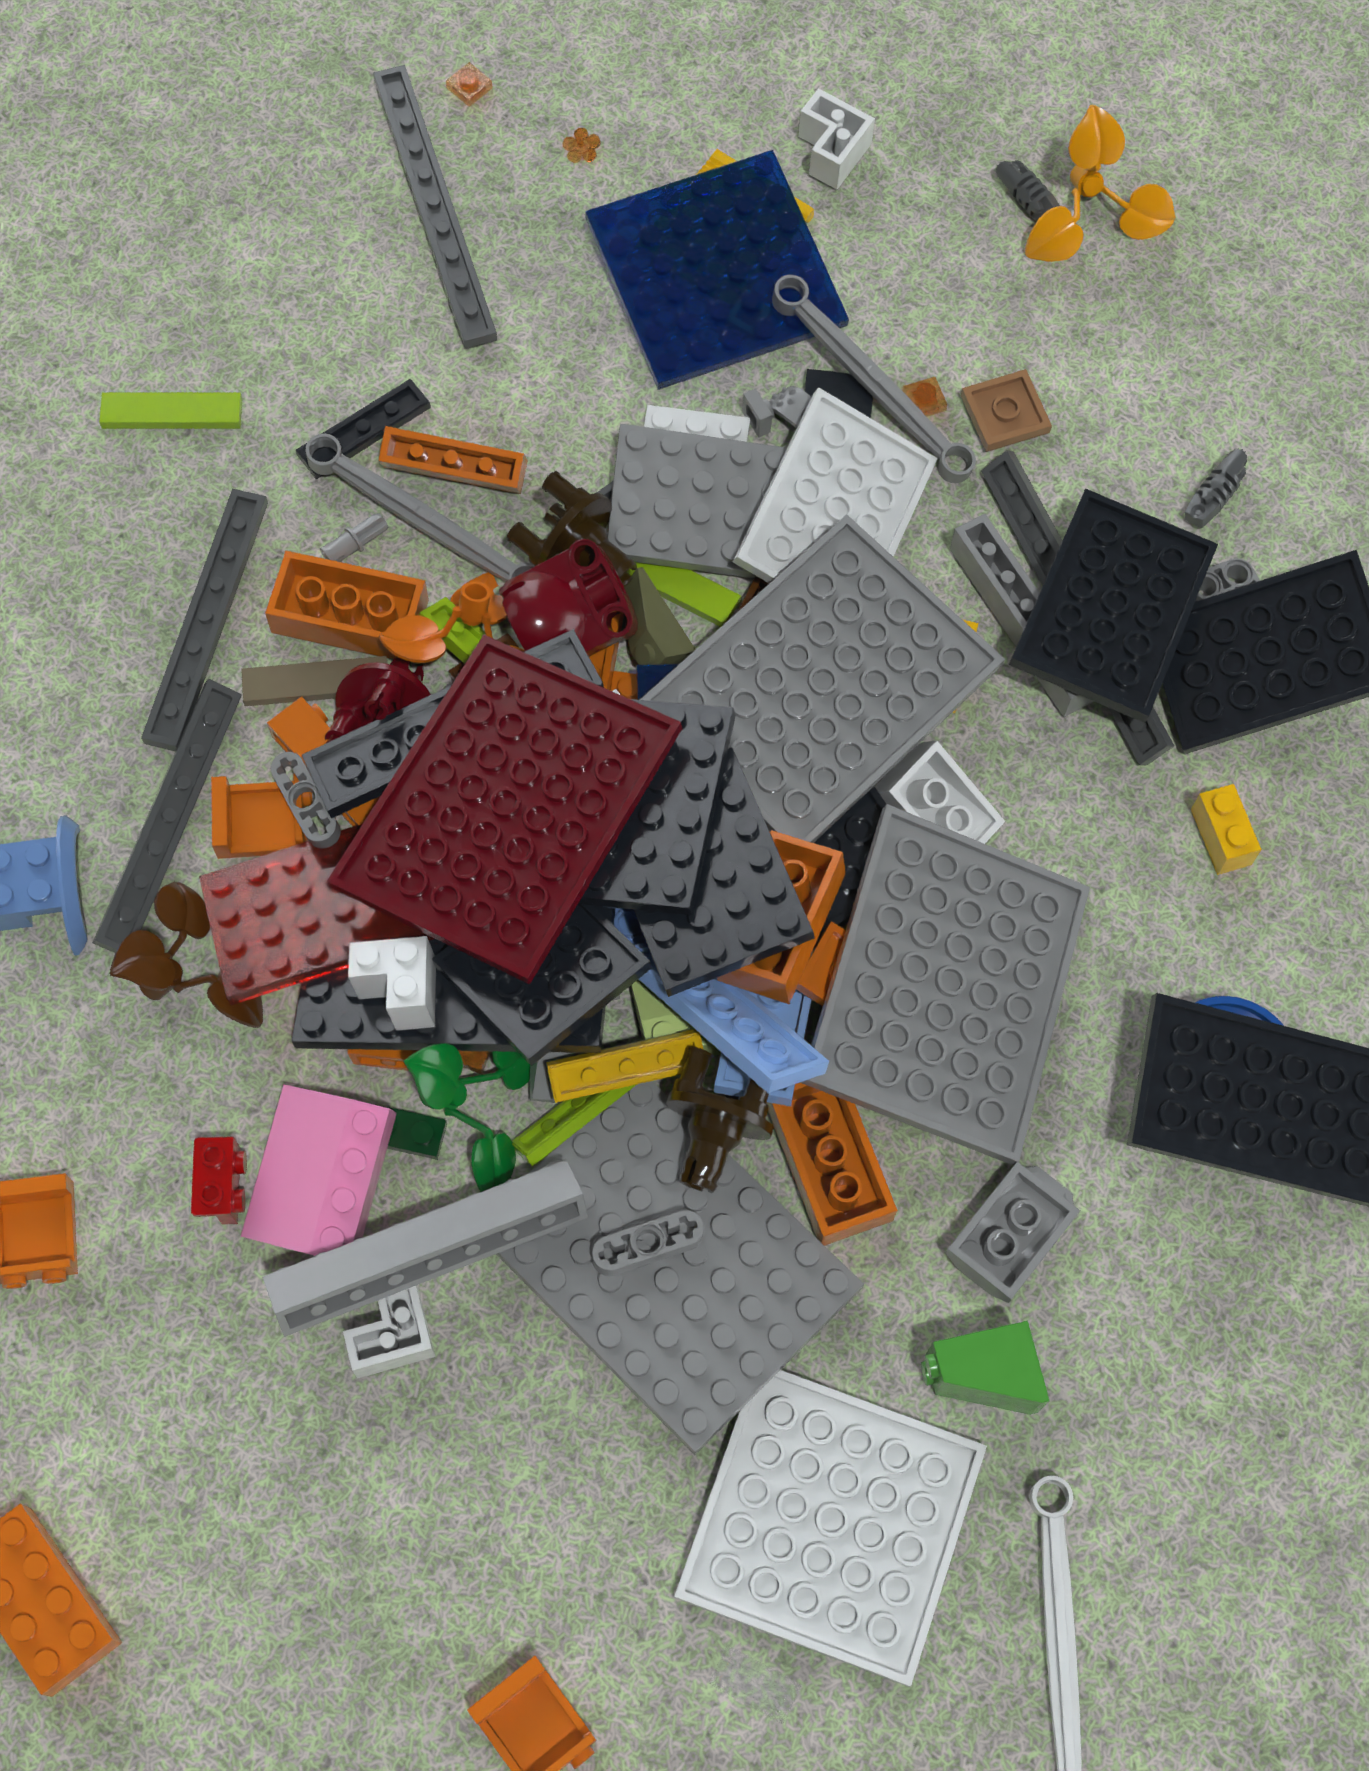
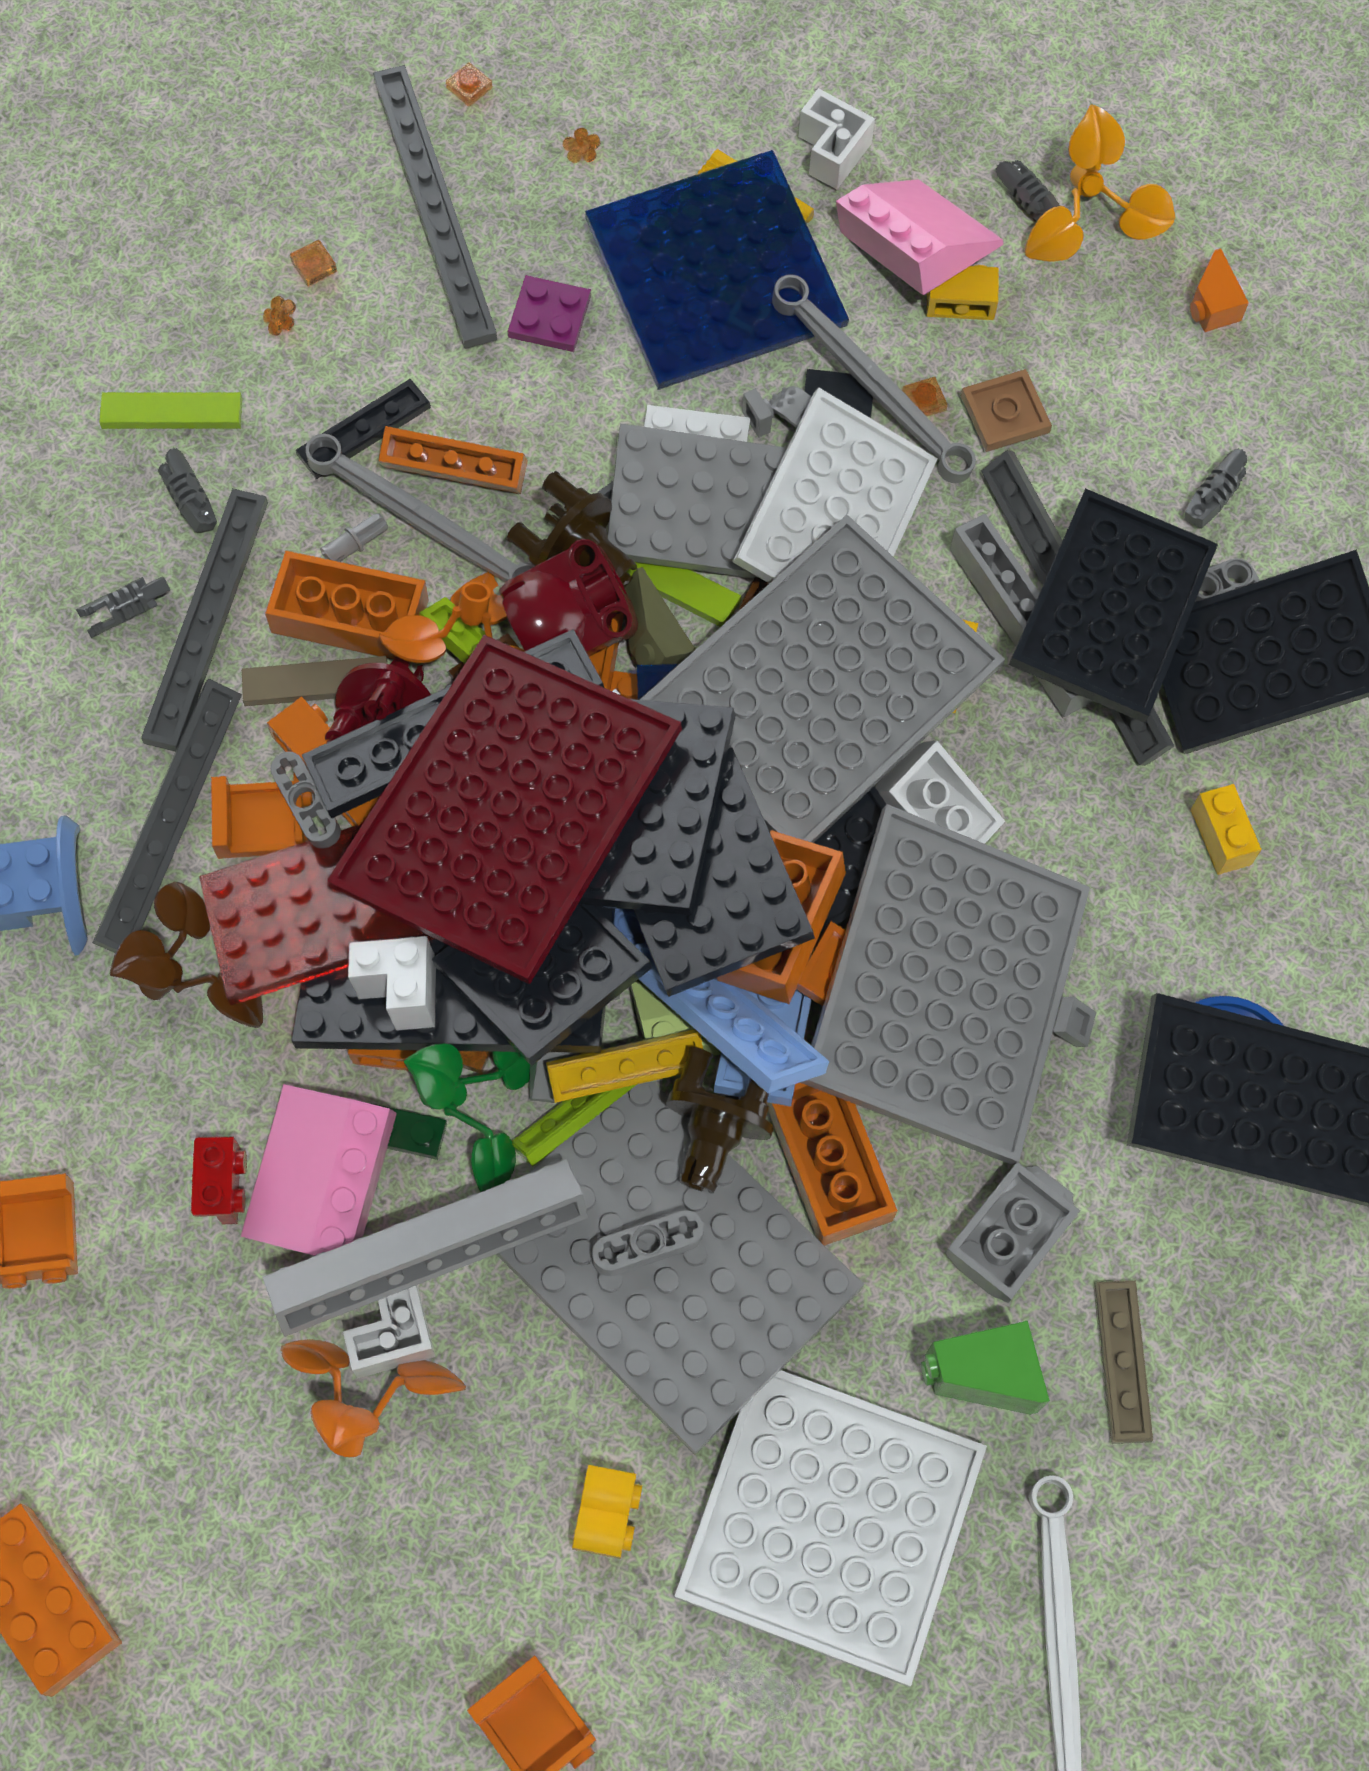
(125, 603): none -> dark grey hinge
(187, 491): none -> dark grey hinge
(278, 316): none -> clear orange plant
(313, 262): none -> clear orange plate
(344, 1425): none -> orange plant
(549, 313): none -> magenta plate
(605, 1512): none -> yellow brick
(914, 231): none -> bright pink slope
(966, 295): none -> yellow brick
(1074, 1021): none -> light grey plate
(1123, 1362): none -> dark tan tile
(1218, 296): none -> orange slope

